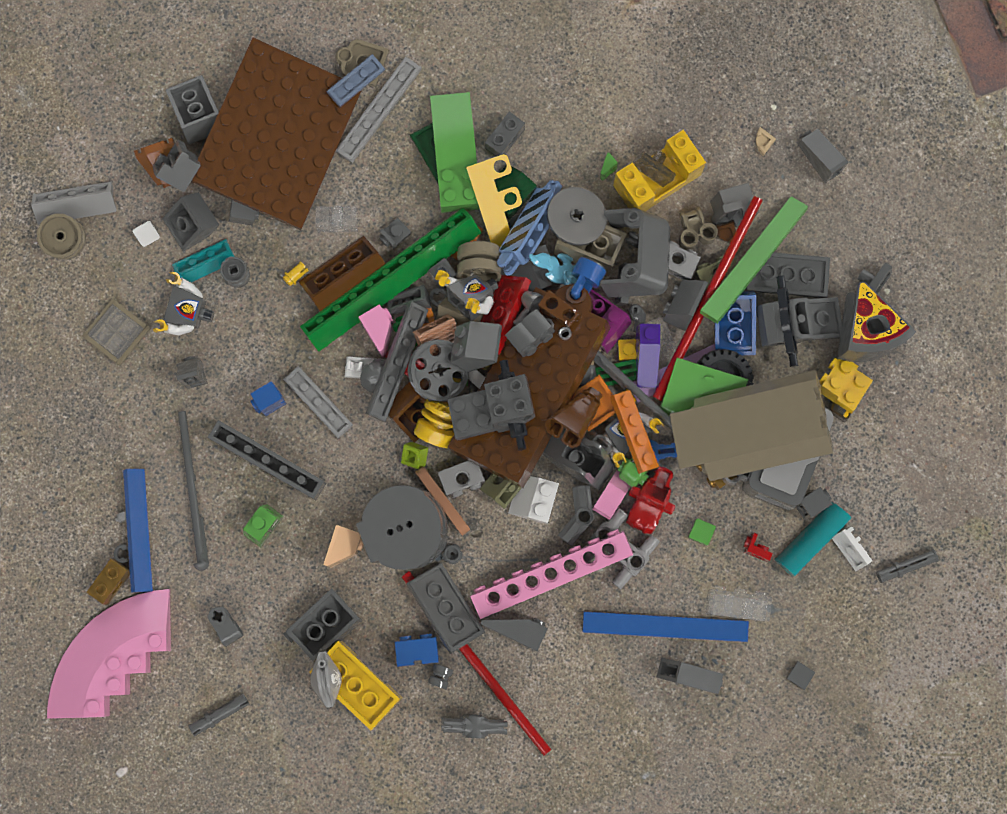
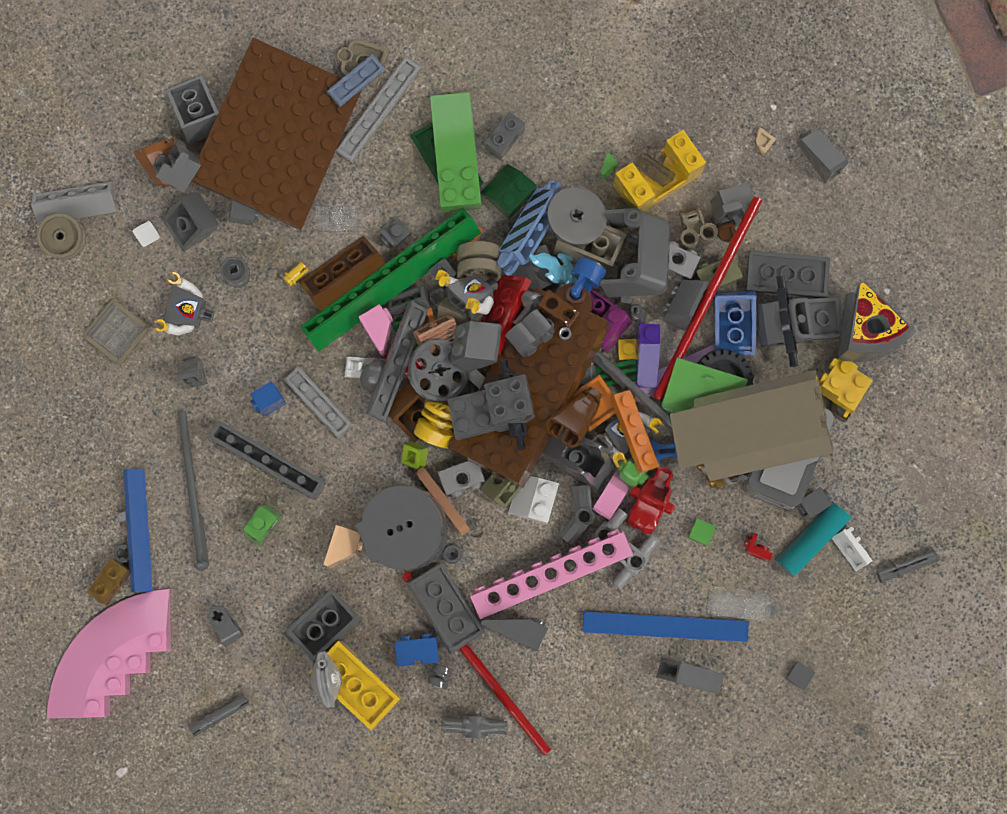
(203, 262): teal slope -> none
(490, 200): yellow piece -> none
(753, 260): bright green tile -> none
(878, 281): dark grey tile -> none

